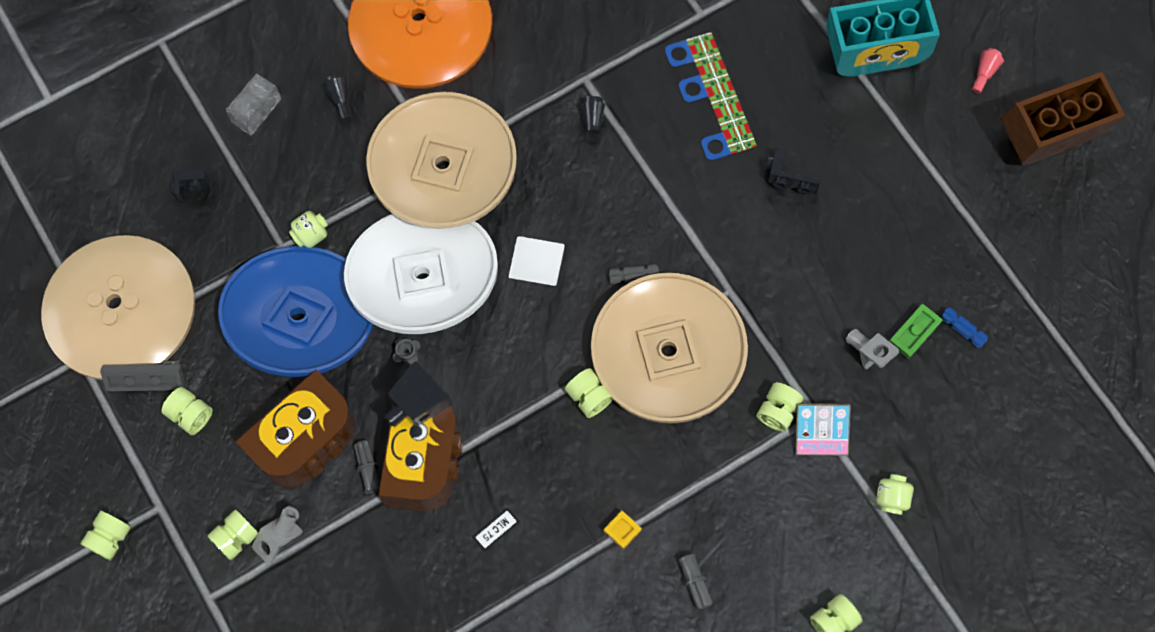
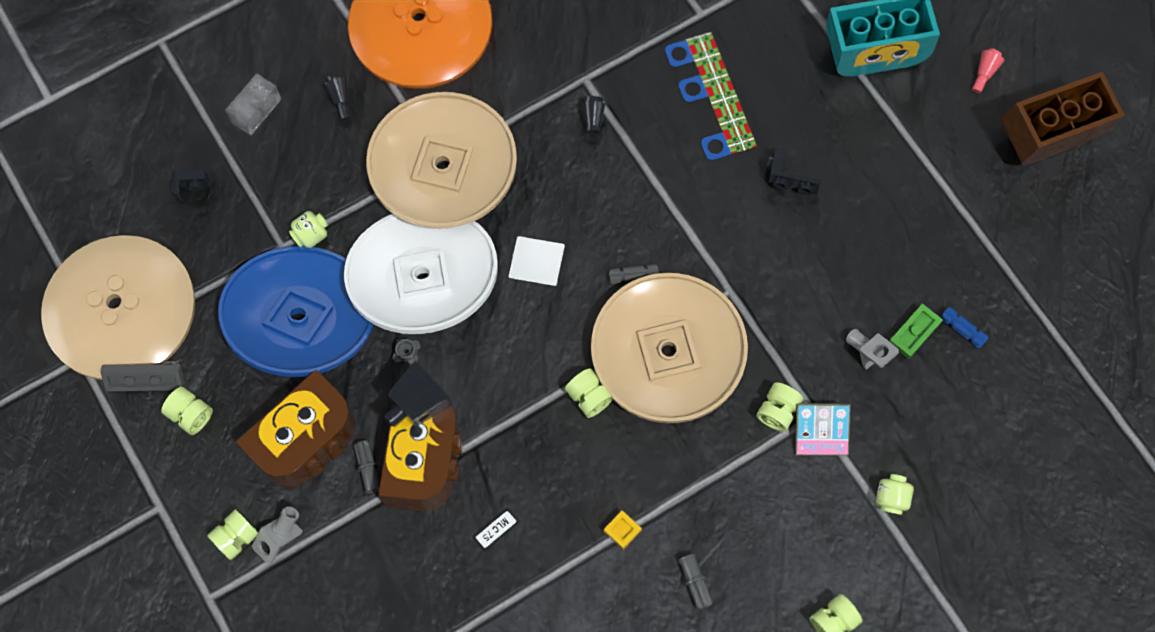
(105, 535): yellowish green wheel -> none

